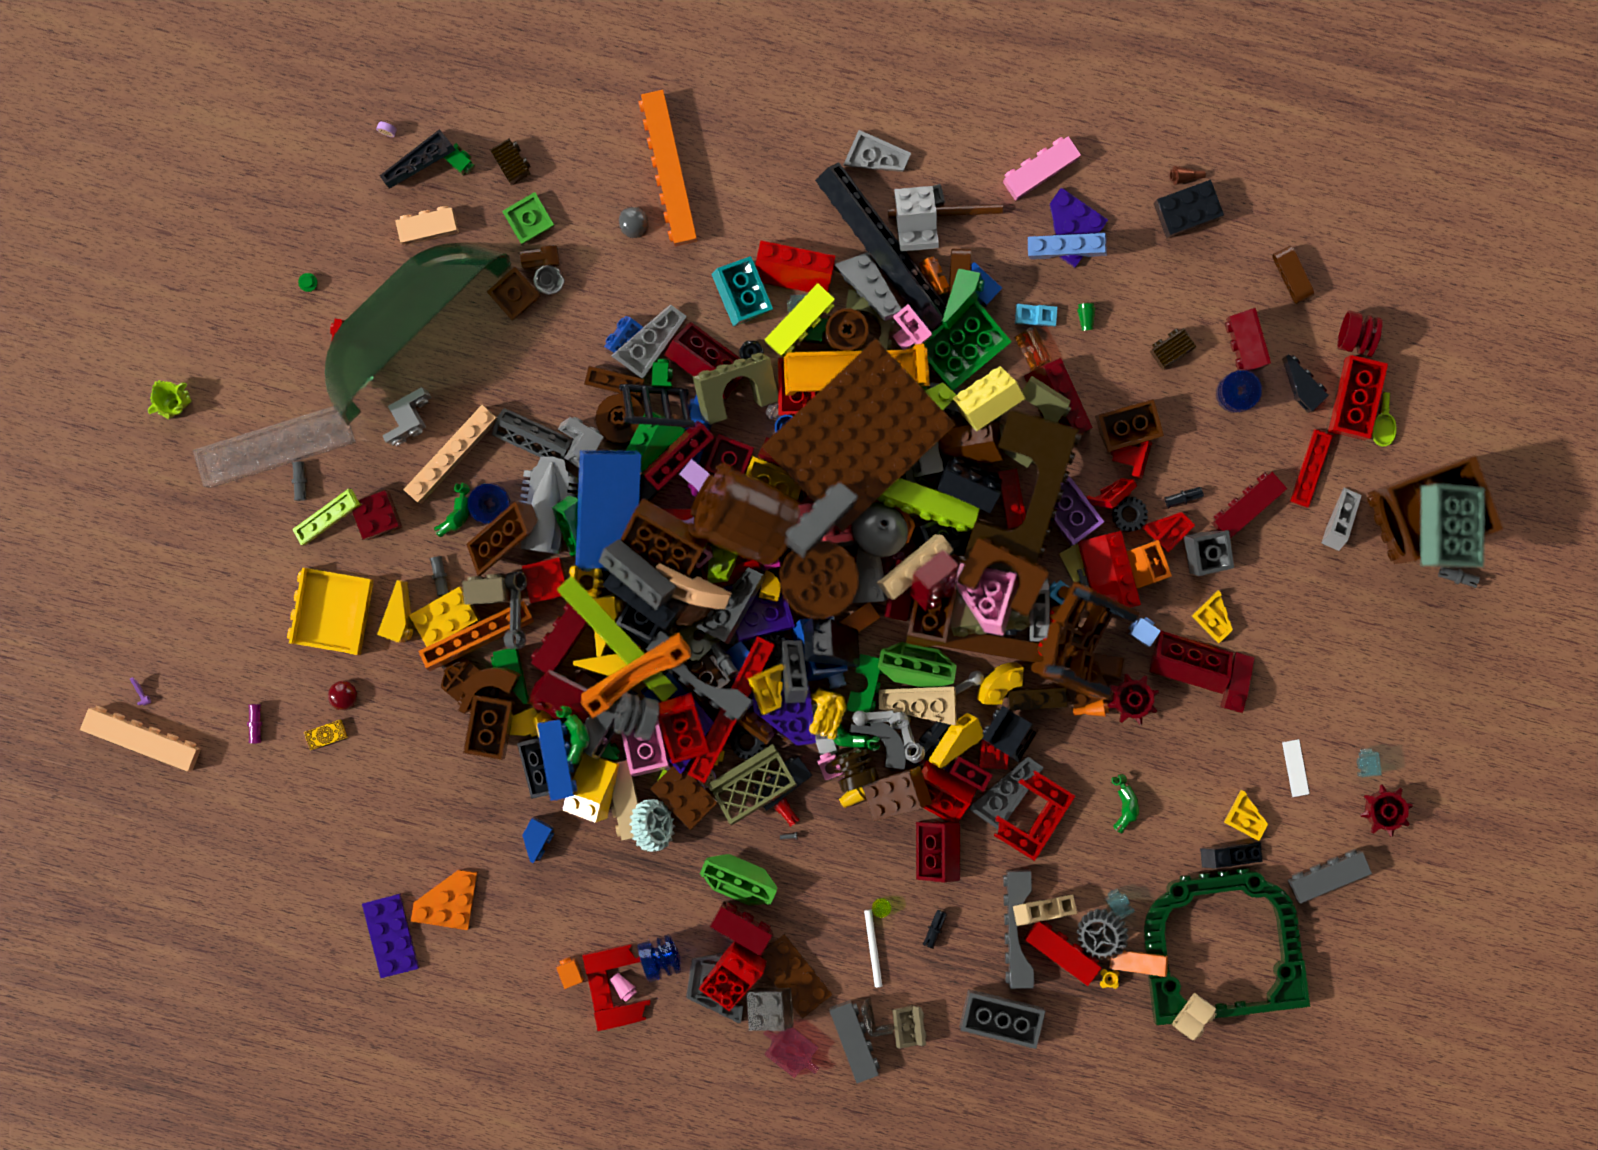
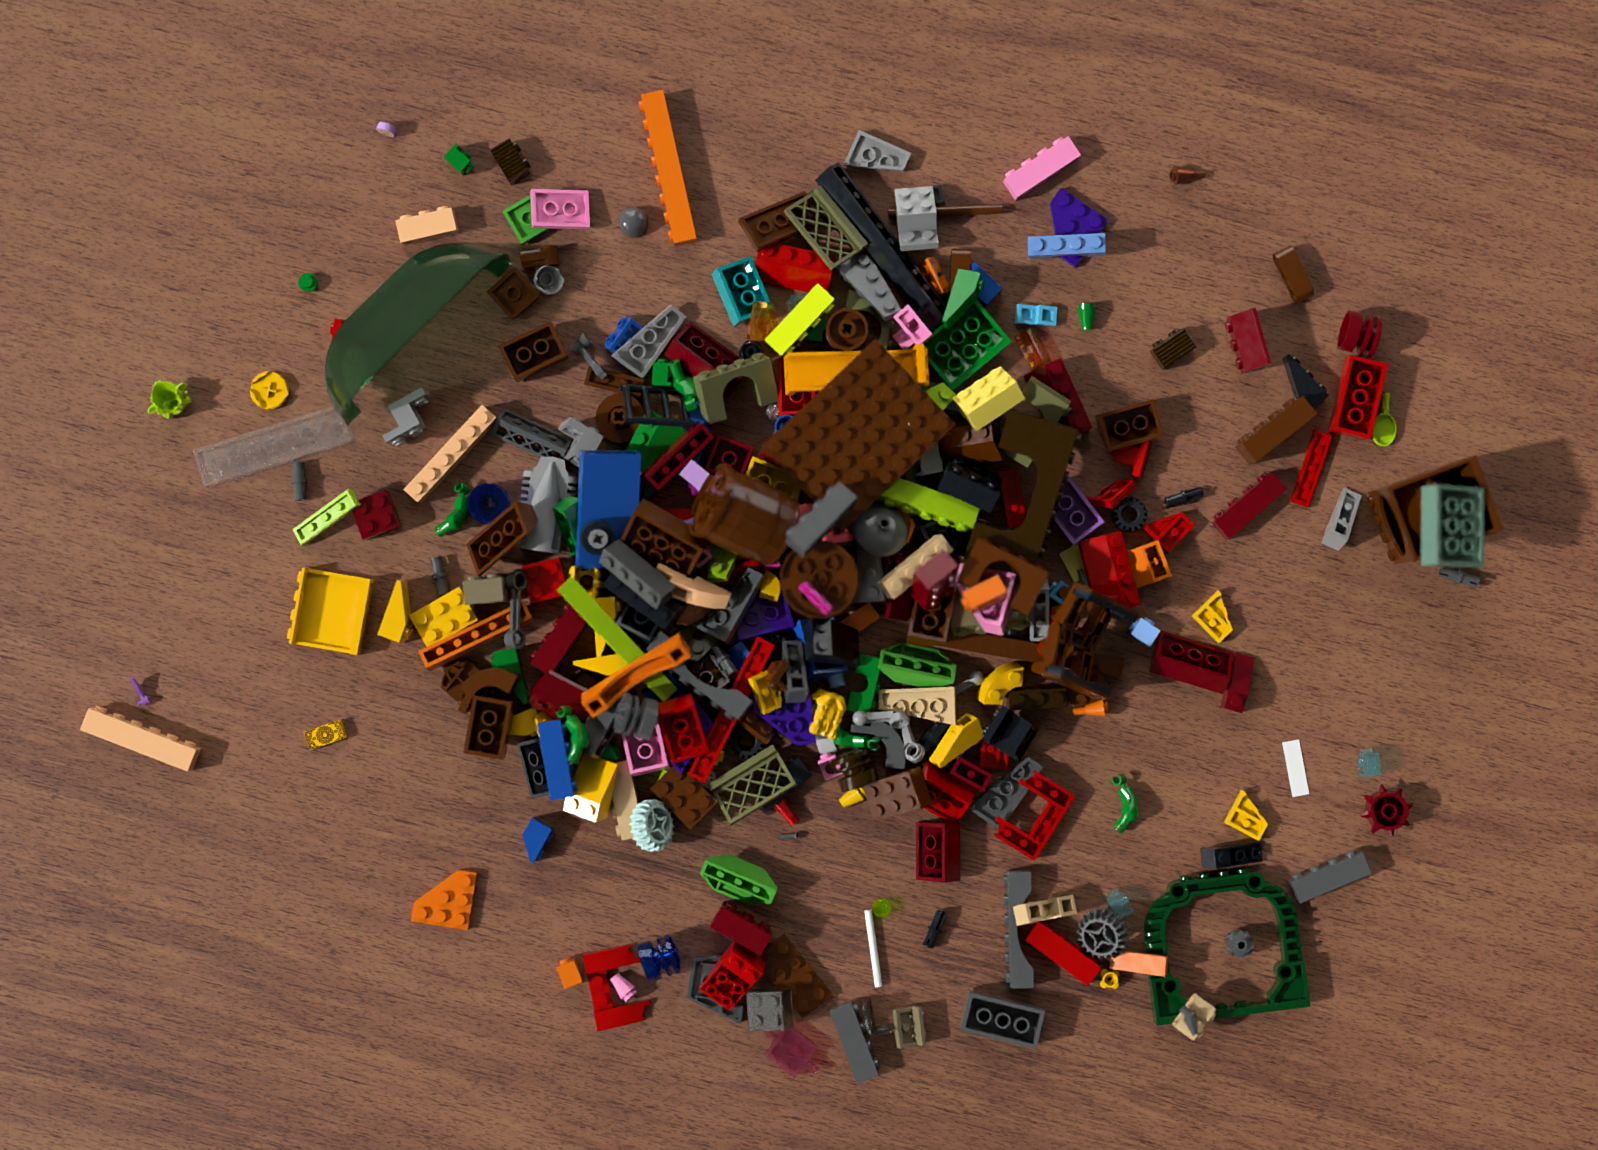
(254, 723): magenta pin -> none
(269, 390): none -> yellow tile
(342, 695): dark red hair -> none
(390, 935): dark purple plate -> none
(422, 156): black wing -> none
(533, 352): none -> reddish brown brick
(560, 209): none -> bright pink plate
(581, 346): none -> dark grey brick
(593, 531): none -> black wheel
(683, 384): none -> green arm
(762, 321): none -> clear orange wing
(772, 225): none -> reddish brown tile
(774, 674): none -> reddish brown bracket
(815, 597): none -> dark pink axle
(836, 221): none -> olive fence
(984, 595): none -> orange brick
(1144, 700): dark red brick -> none
(1188, 209): black brick -> none
(1190, 1019): none -> dark grey bar
(1209, 552): dark grey slope -> none
(1228, 395): clear blue wheel -> none
(1232, 940): none -> dark grey brick
(1274, 431): none -> reddish brown brick

